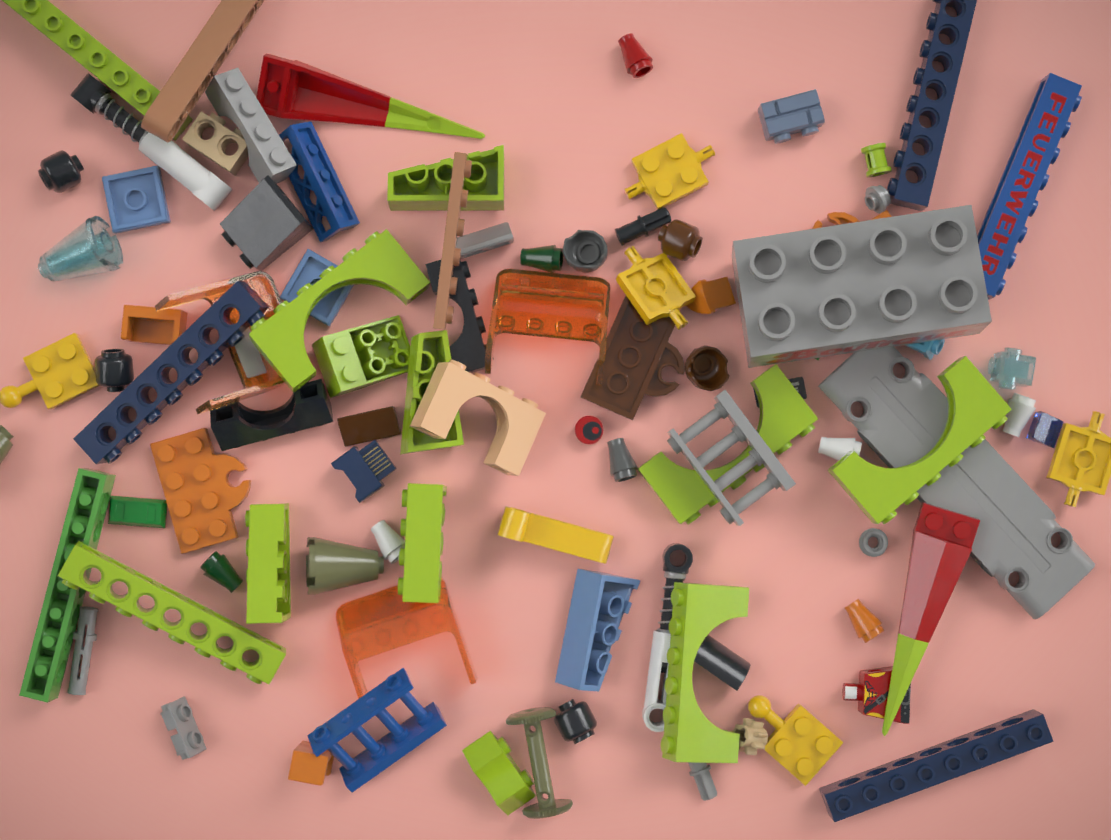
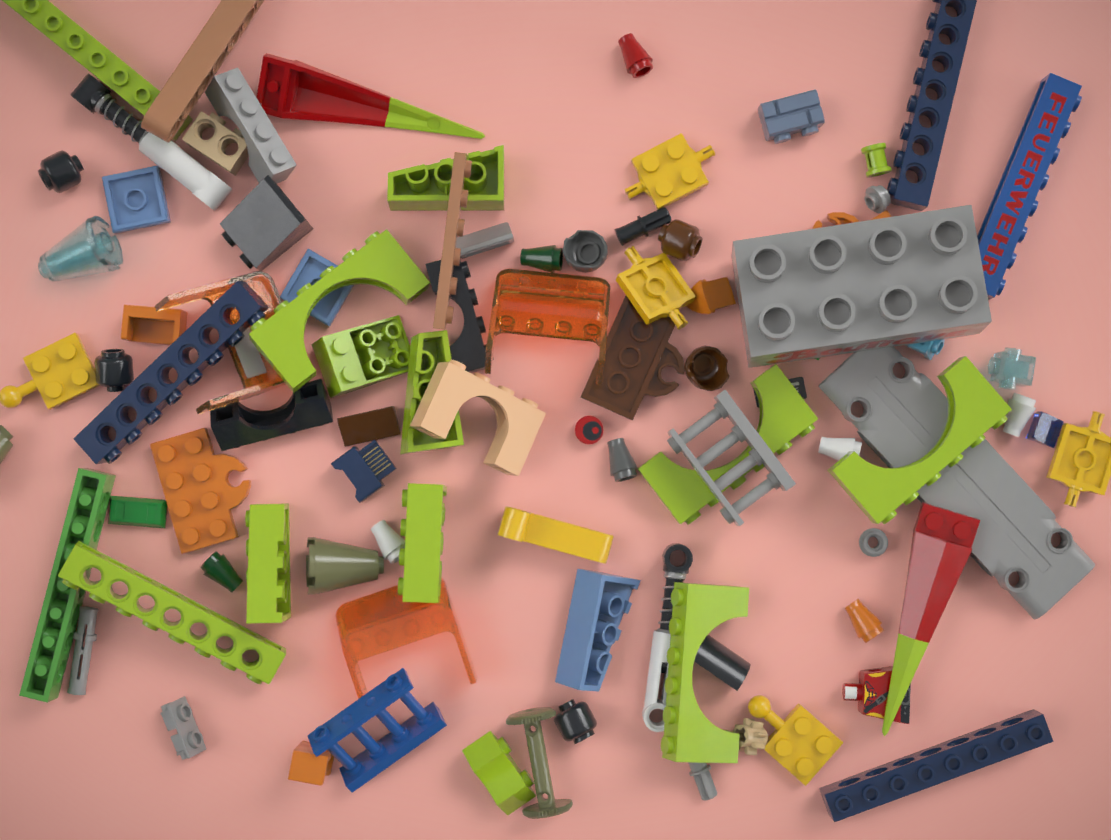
(321, 179): blue fence -> none

